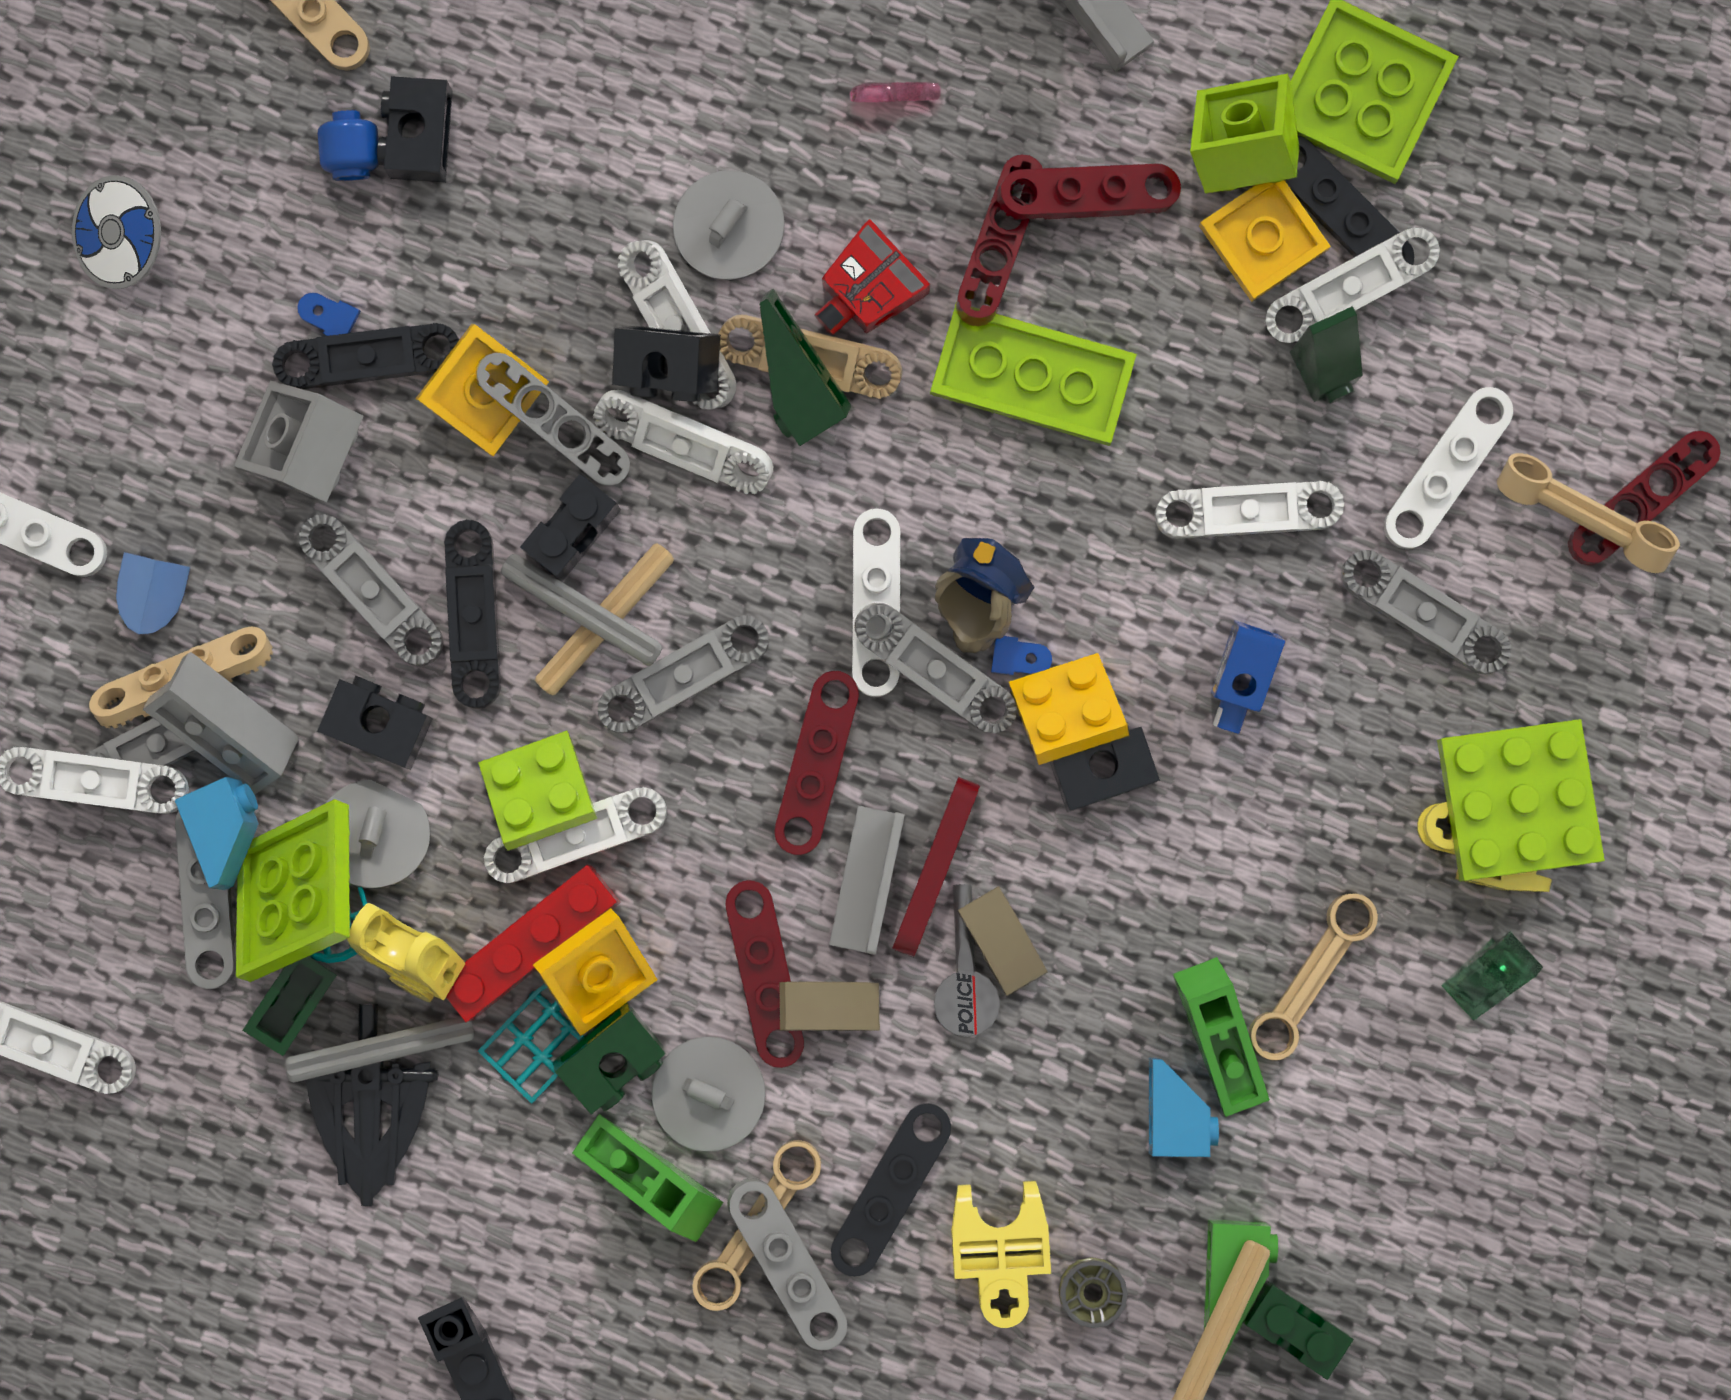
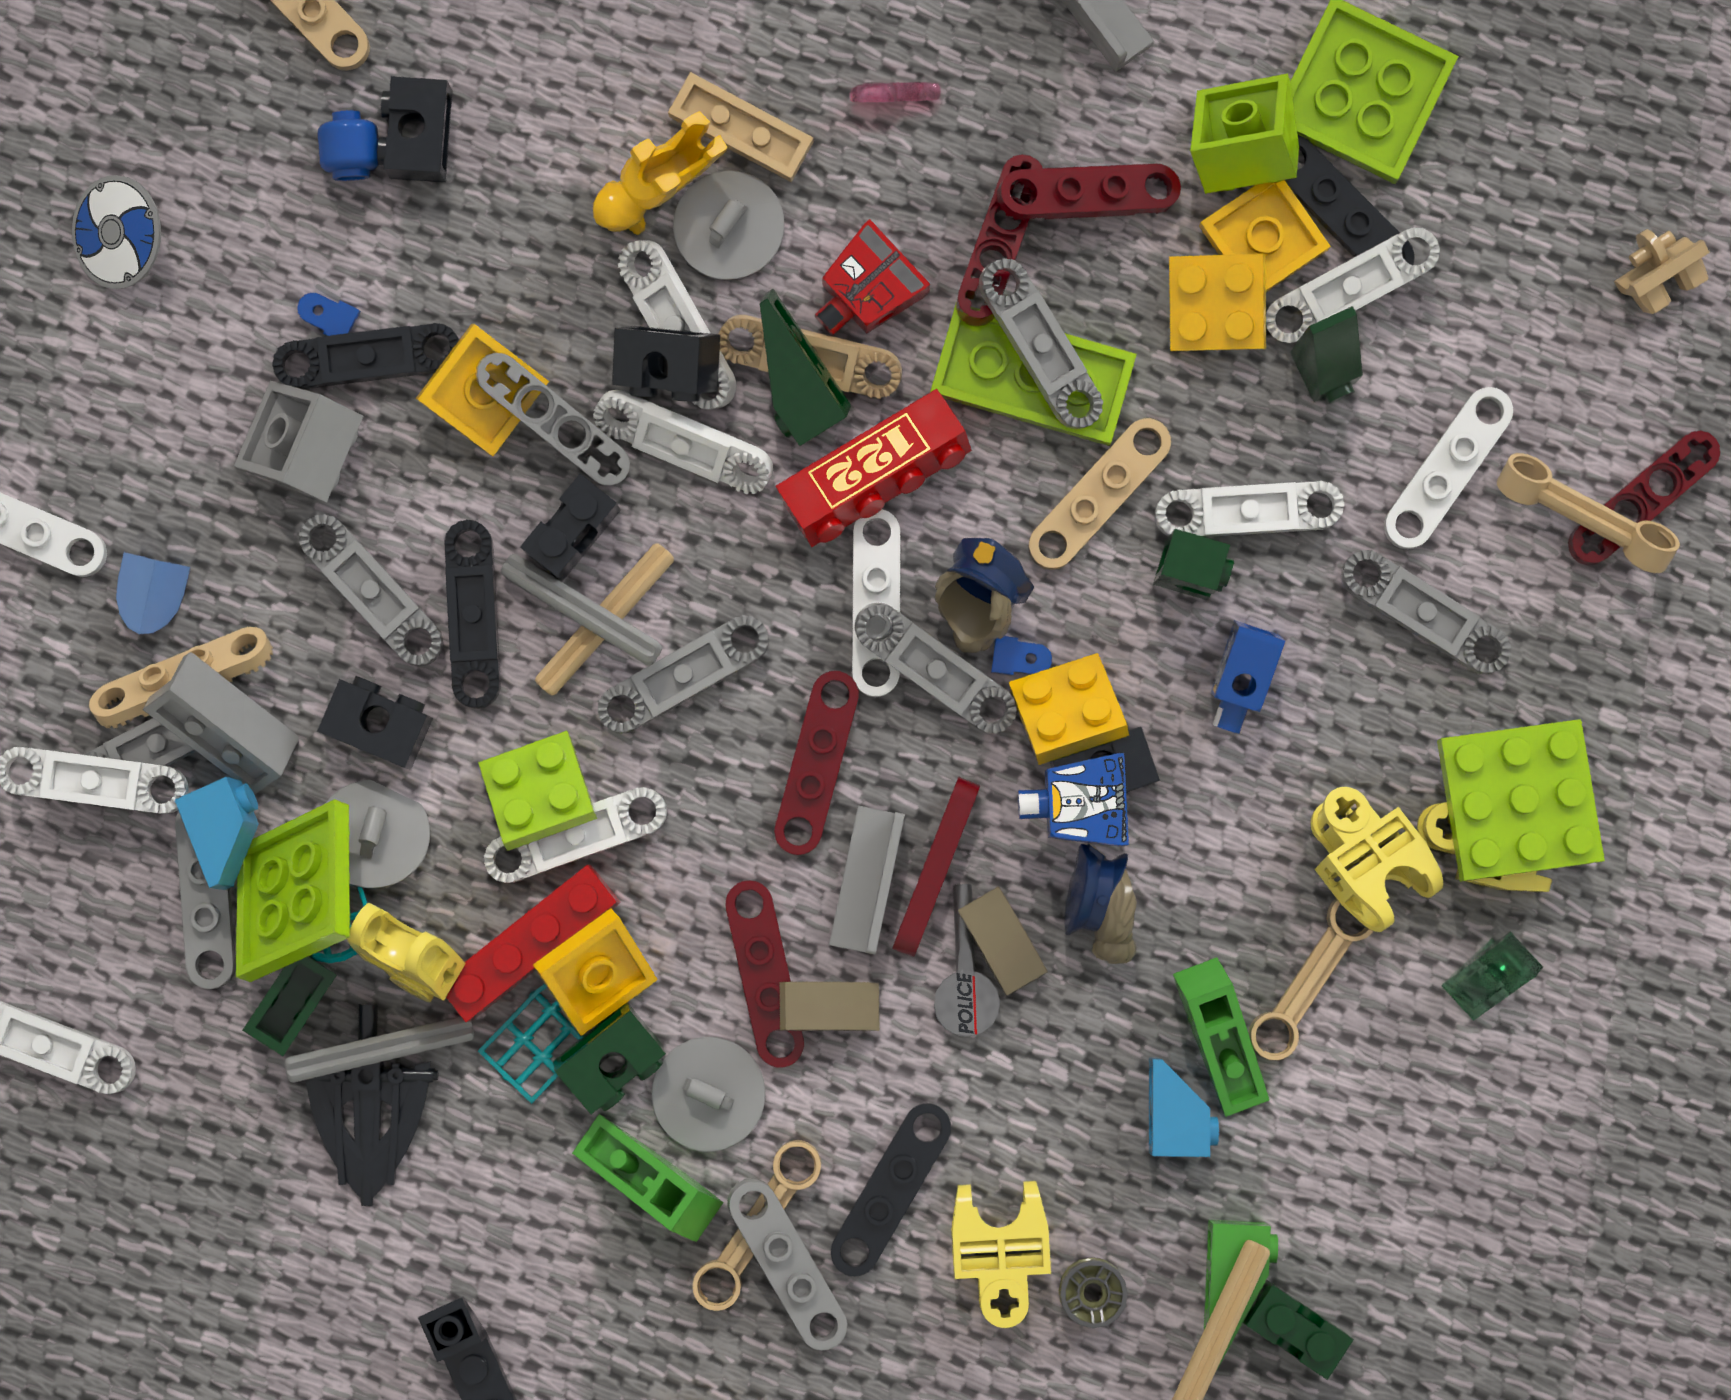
(656, 175): none -> yellow animal
(743, 127): none -> tan plate
(874, 468): none -> red brick
(1040, 343): none -> light grey plate
(1082, 801): none -> torso
(1099, 493): none -> tan plate
(1102, 902): none -> piece
(1193, 565): none -> dark green brick
(1217, 302): none -> yellow plate
(1363, 833): none -> light yellow piece
(1658, 261): none -> tan hips

